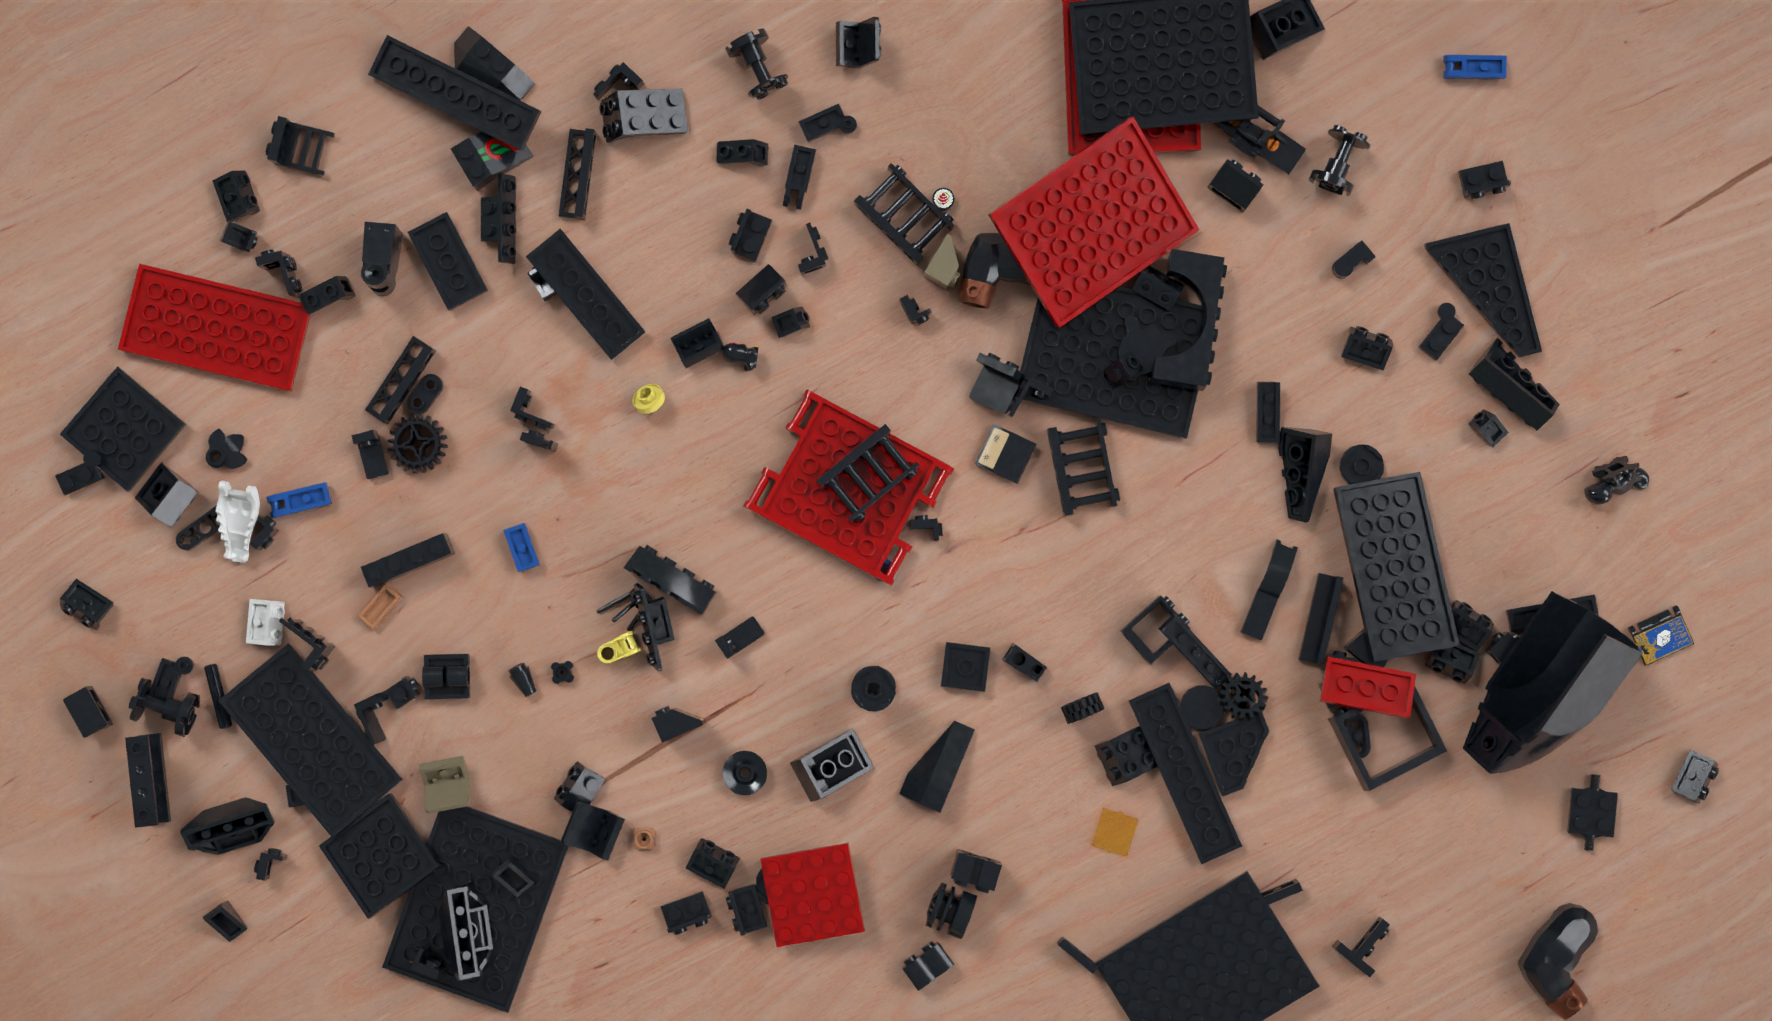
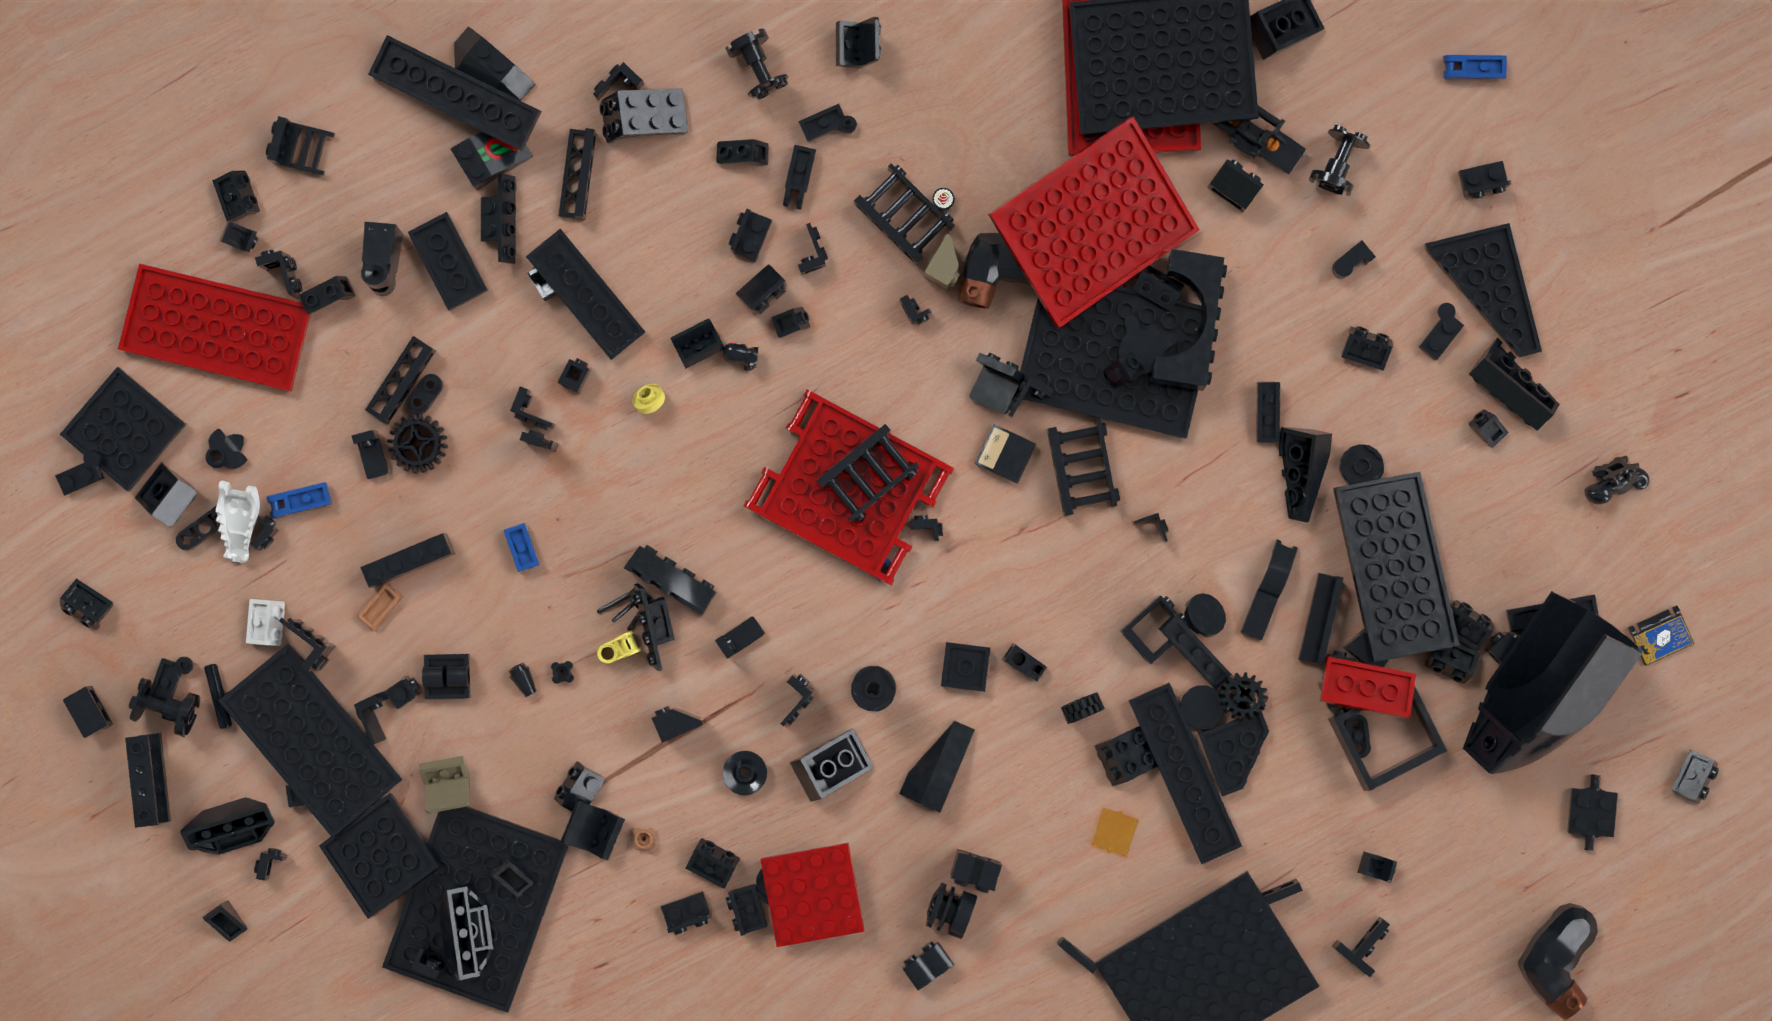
(566, 377): none -> black brick
(800, 684): none -> black bracket
(1161, 524): none -> black bracket
(1205, 615): none -> black tile
(1377, 867): none -> black bracket

